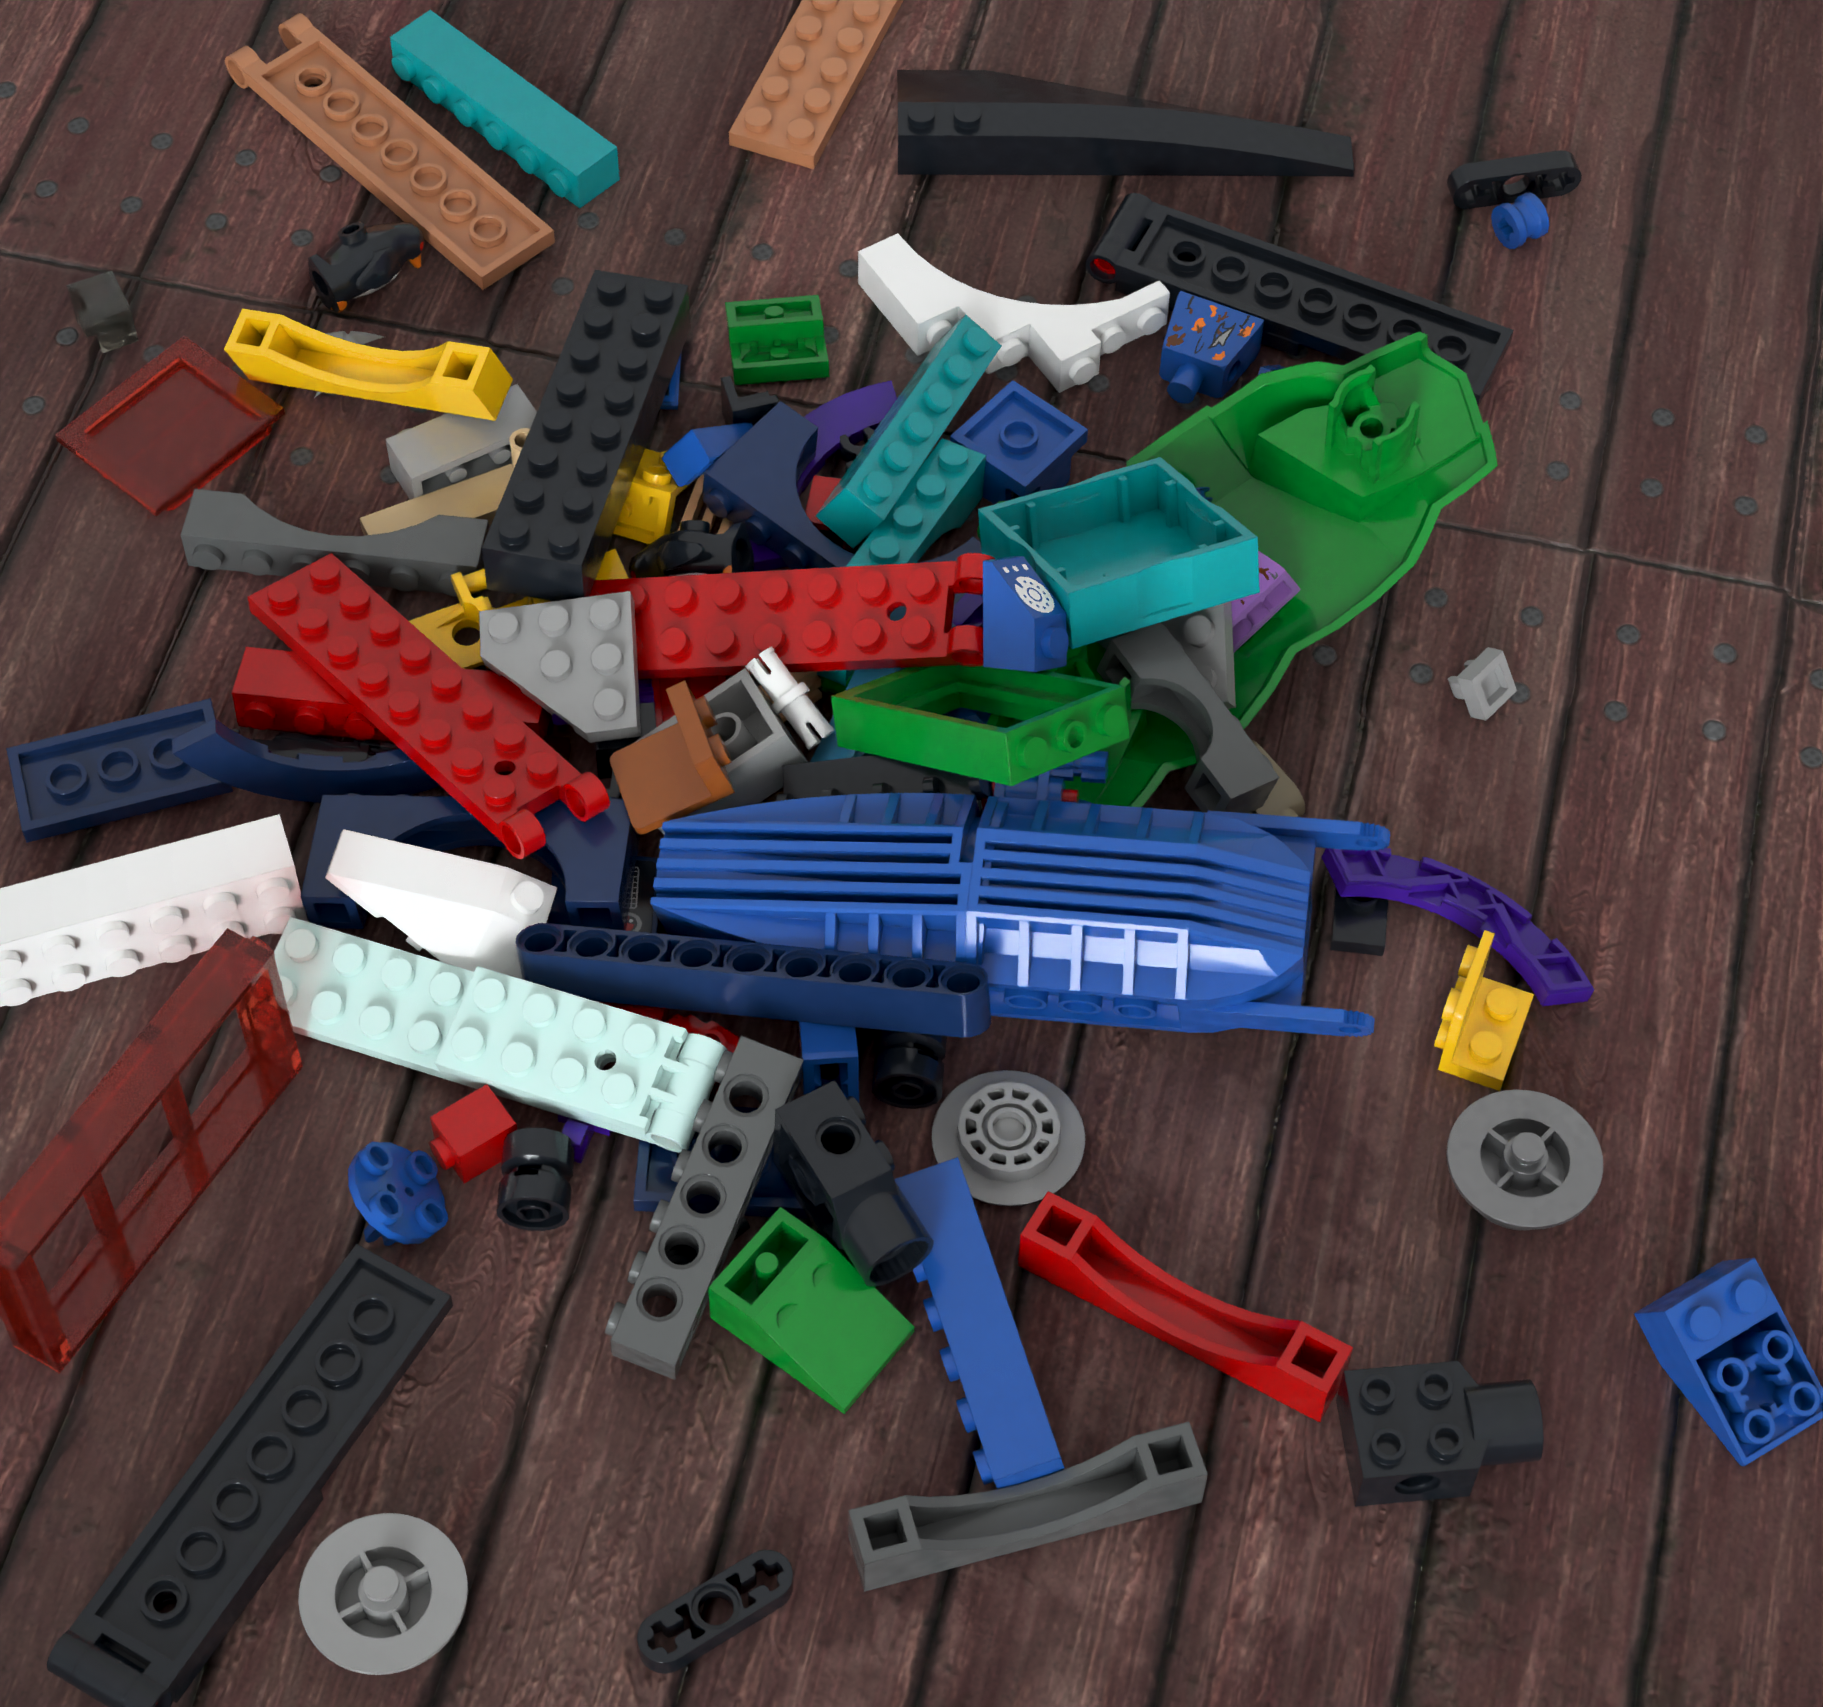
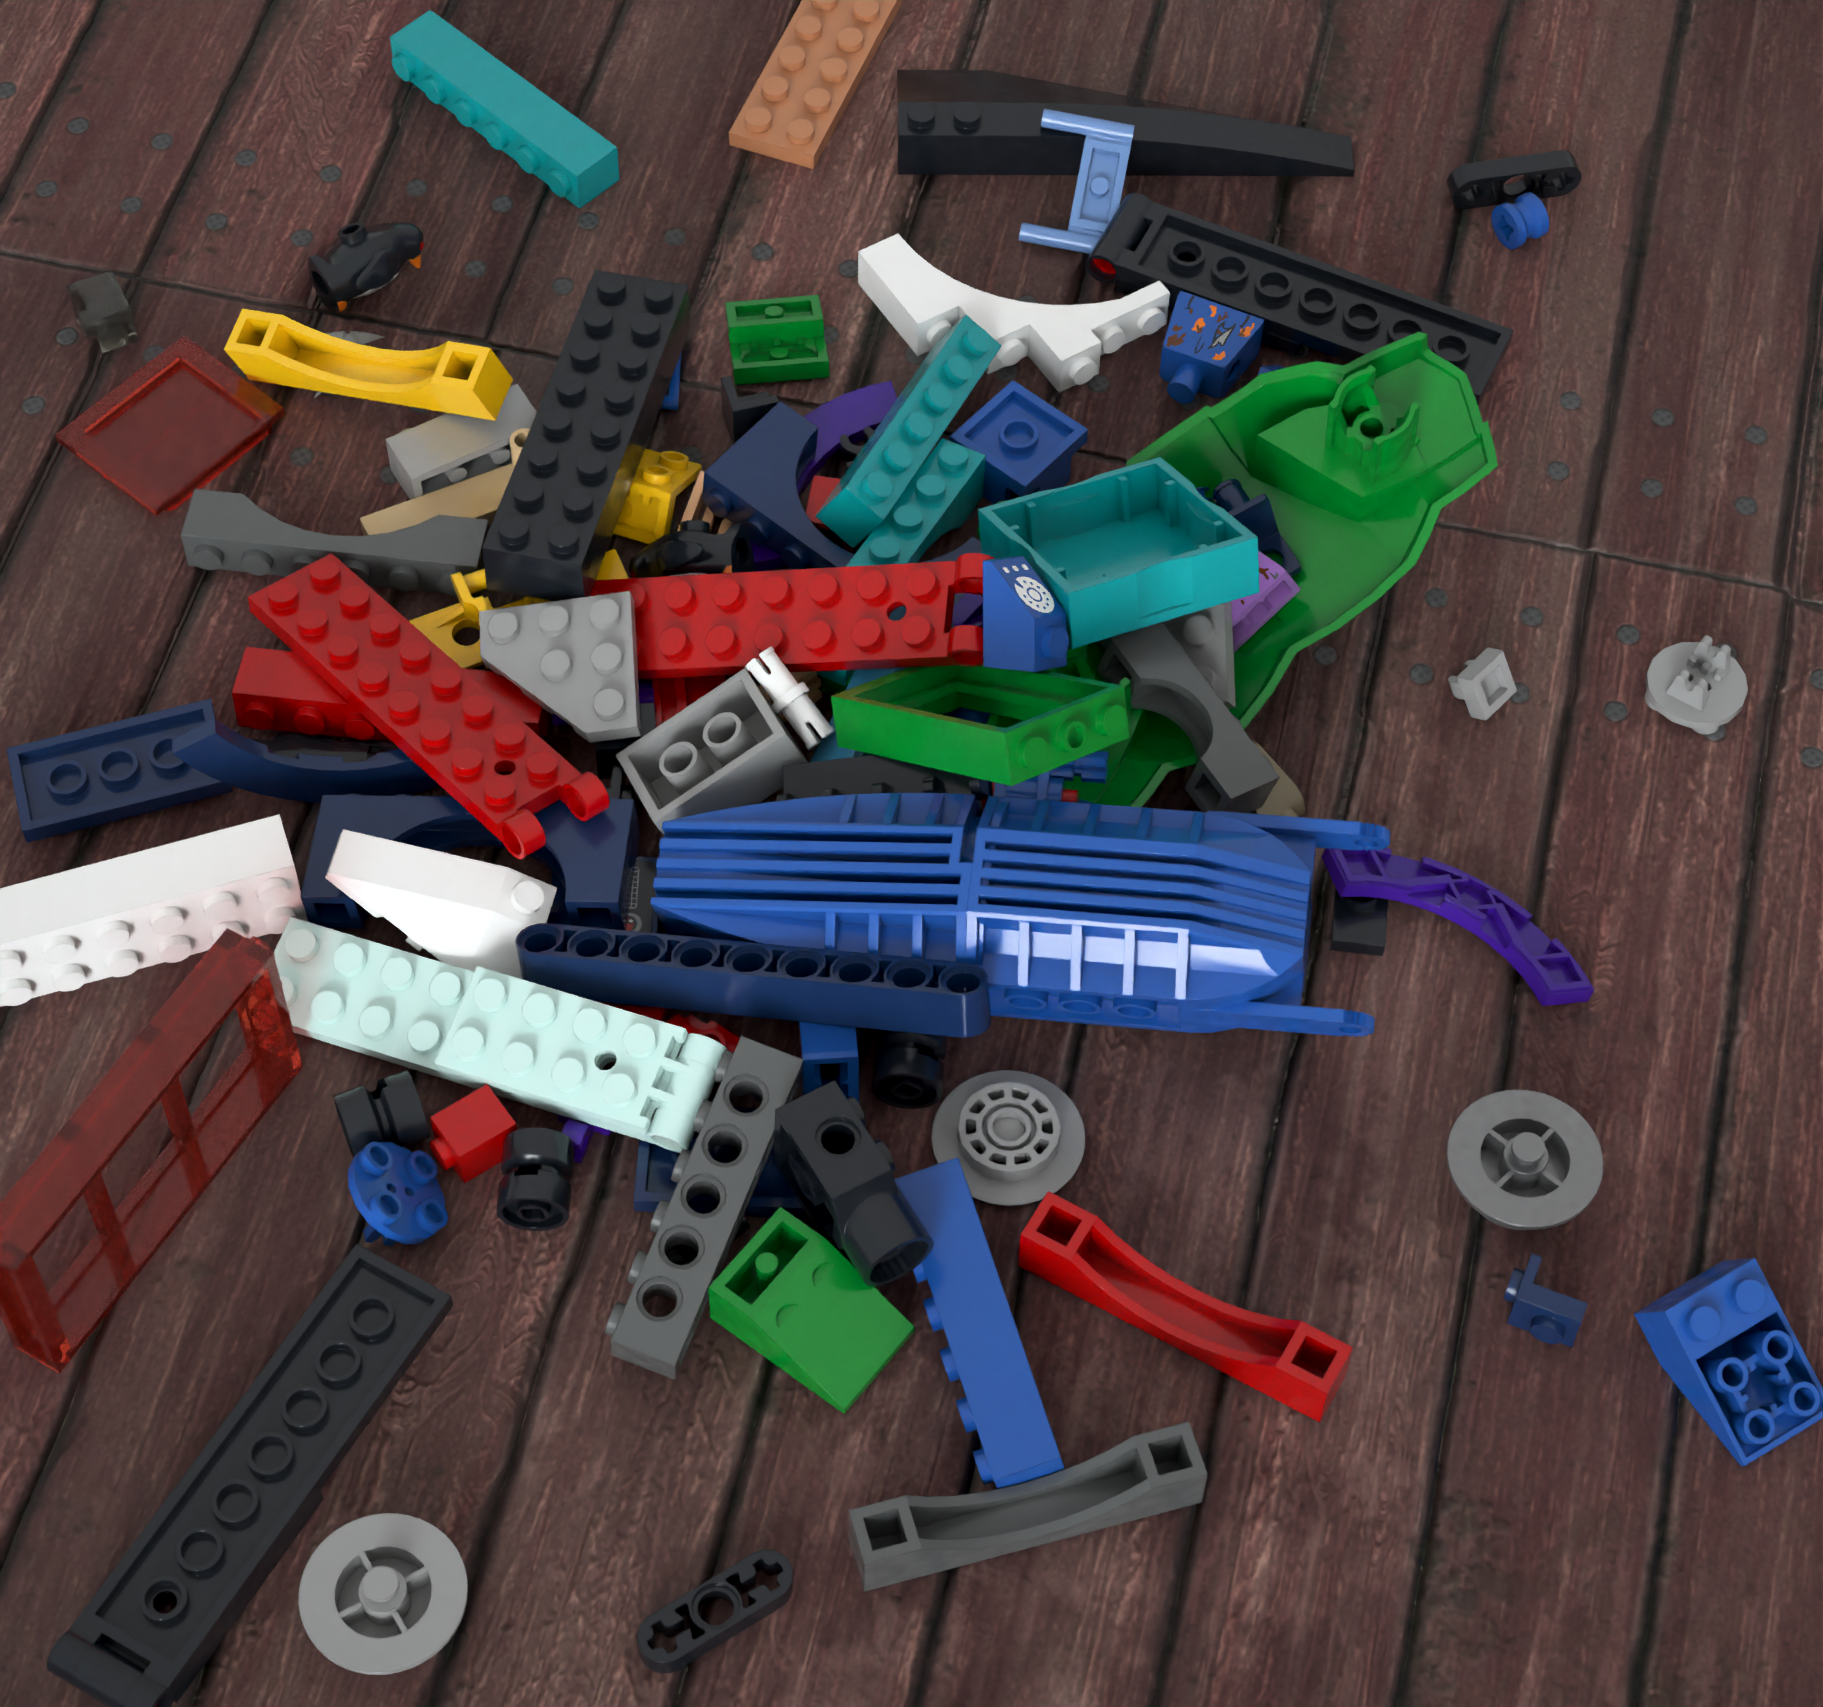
(382, 1115): none -> black wheel
(394, 153): nougat hinge -> none
(675, 767): dark orange bracket -> none
(700, 449): blue slope -> none
(1098, 181): none -> medium blue plate
(1258, 518): none -> dark blue bracket
(1430, 1429): black brick -> none
(1481, 1021): yellow bracket -> none
(1541, 1311): none -> dark blue bracket
(1680, 682): none -> light grey plate

